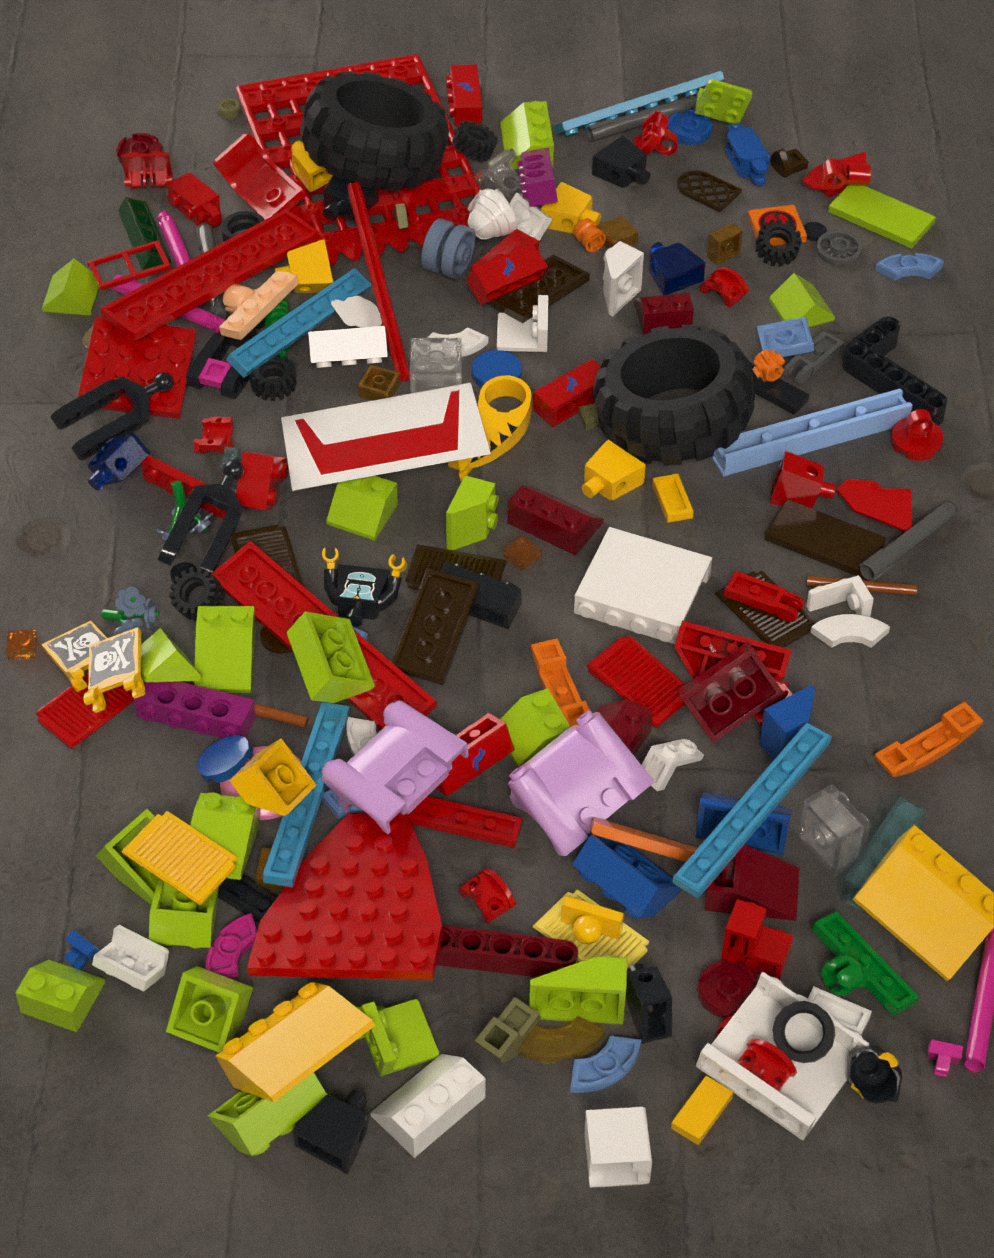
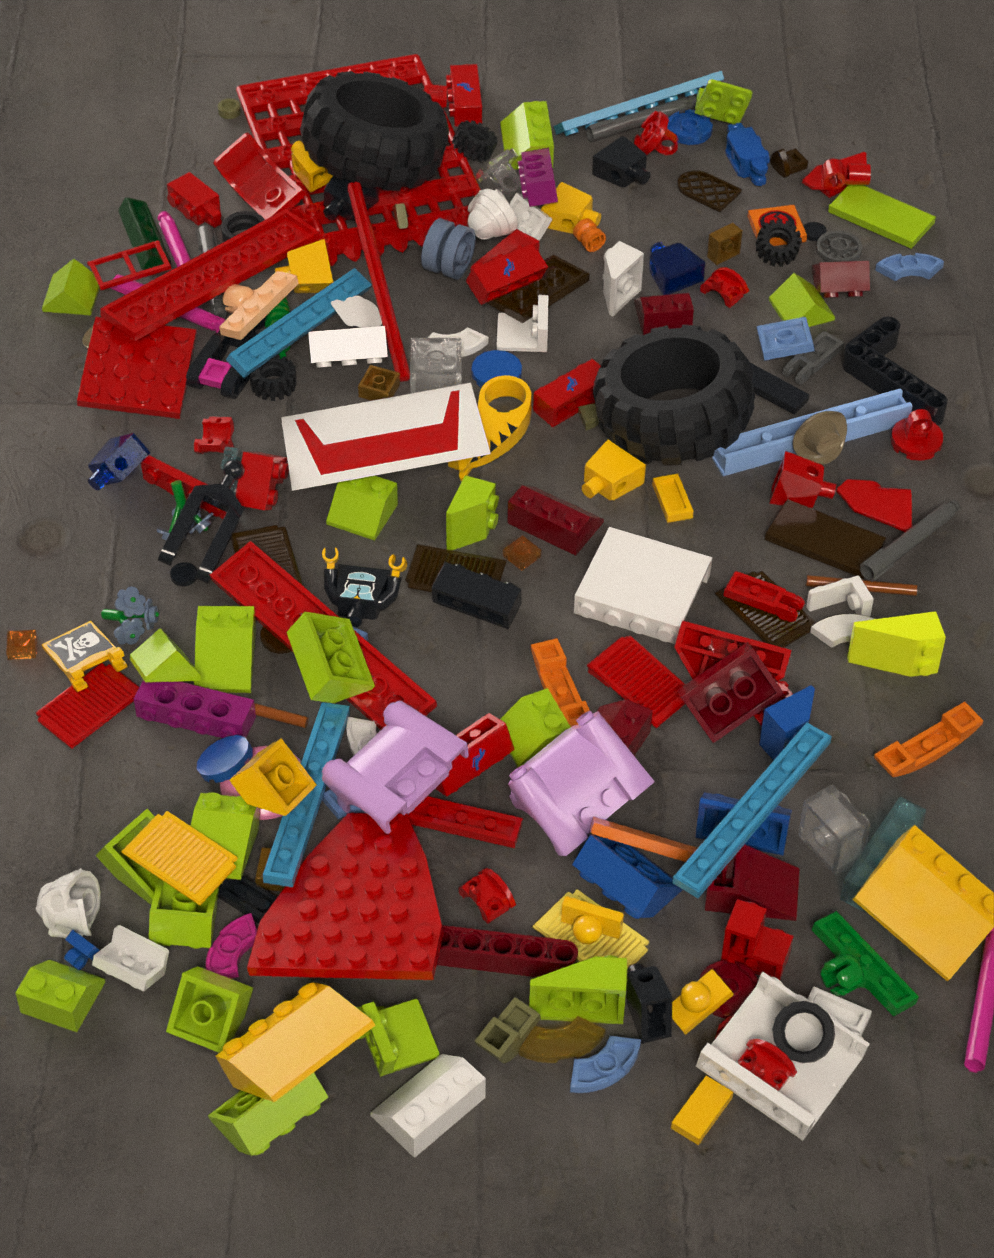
(69, 903): none -> white head
(103, 395): black piece -> none
(114, 664): flag -> none
(139, 143): dark red tile -> none
(145, 166): red hinge -> none
(187, 584): black tyre -> none
(334, 1130): black torso -> none
(435, 626): dark brown tile -> none
(438, 93): none -> red plate
(617, 1147): white piece -> none
(619, 230): pearl gold piece -> none
(665, 757): white bracket -> none
(699, 1001): none -> yellow tile
(768, 365): orange gear -> none
(821, 437): none -> dark tan hat
(841, 278): none -> dark red slope
(875, 1075): black hair -> none
(899, 644): none -> neon yellow slope
(943, 1055): dark pink tile -> none

